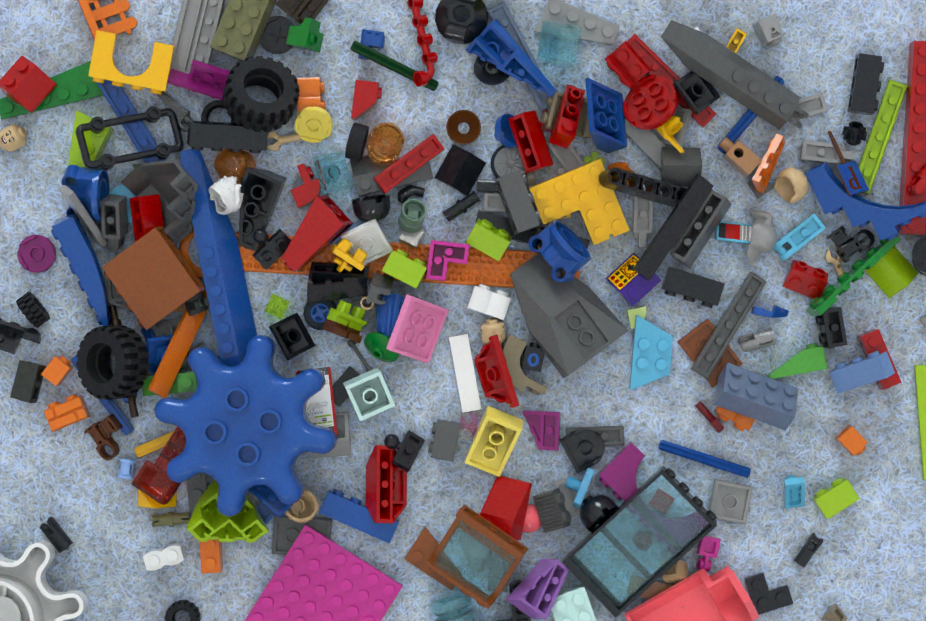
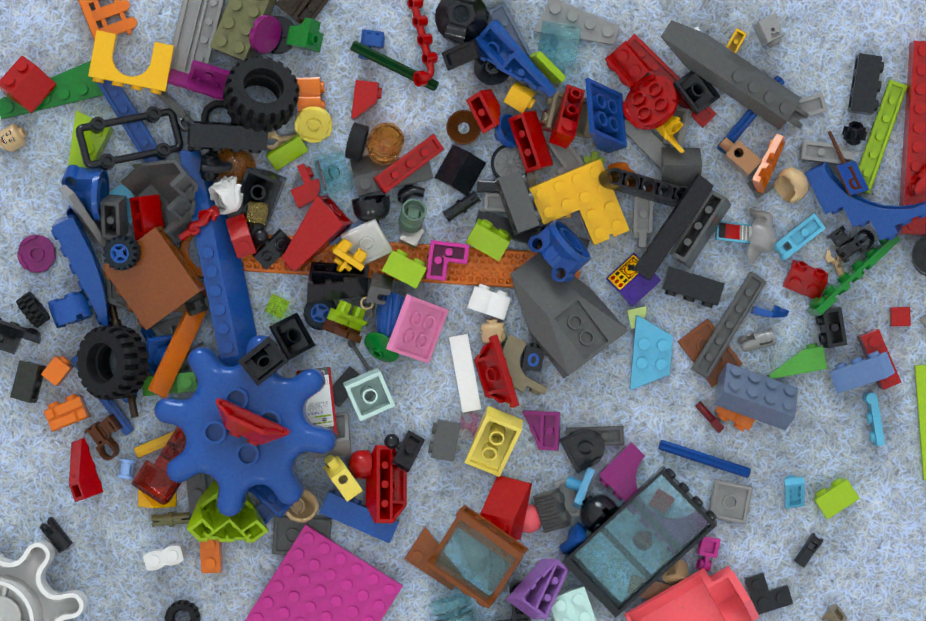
(70, 309): none -> blue brick
(82, 474): none -> red slope
(115, 252): none -> black wheel
(204, 218): none -> red animal
(211, 165): none -> black piece
(240, 235): none -> red slope
(248, 424): none -> red wedge
(257, 212): none -> clear yellow tile
(263, 360): none -> black slope
(265, 34): none -> magenta tile
(287, 152): none -> lime tile
(338, 473): none -> light yellow torso
(360, 464): none -> red hair
(461, 54): none -> black tile
(485, 109): none -> red slope
(520, 97): none -> yellow brick
(547, 67): none -> lime tile
(576, 536): none -> blue piece
(852, 440): orange brick -> none
(874, 418): none -> medium azure plate
(892, 272): lime slope -> none
(900, 316): none -> red tile

